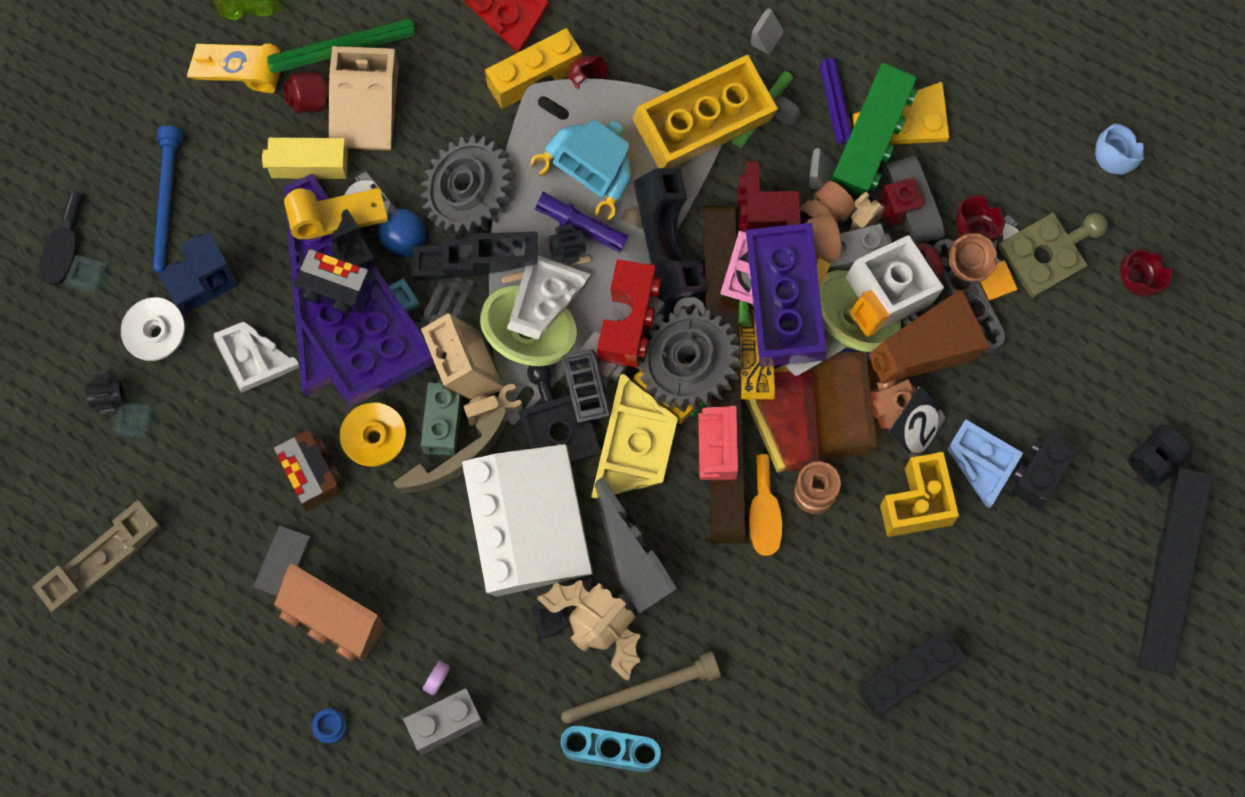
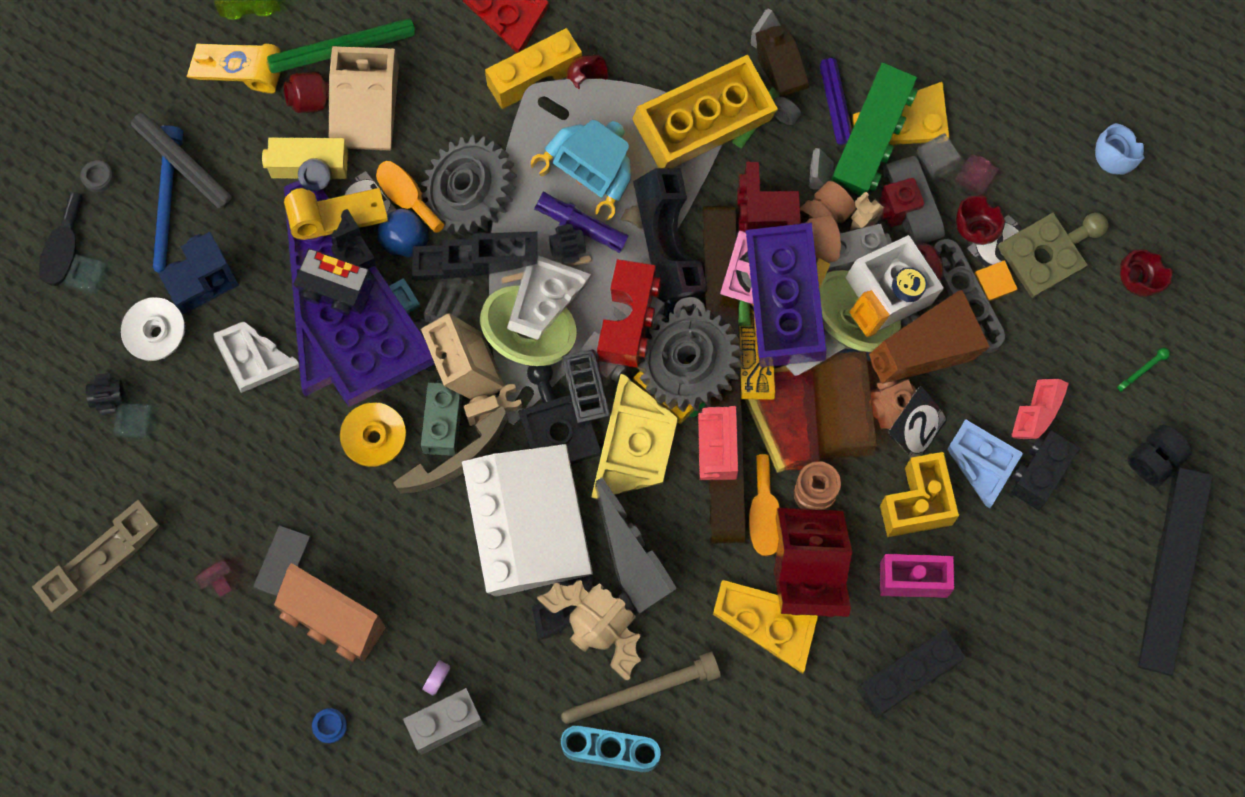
(97, 176): none -> dark grey tile
(181, 160): none -> dark grey axle
(215, 575): none -> clear pink tile
(307, 469): brick -> none
(314, 174): none -> tile
(405, 192): none -> light orange piece
(760, 619): none -> yellow wing
(781, 60): none -> dark brown slope
(812, 562): none -> dark red bracket
(909, 284): none -> tile
(916, 575): none -> dark pink brick
(937, 155): none -> clear piece
(972, 257): nougat hair -> none
(976, 174): none -> clear pink tile
(1046, 401): none -> coral slope
(1162, 354): none -> green hinge

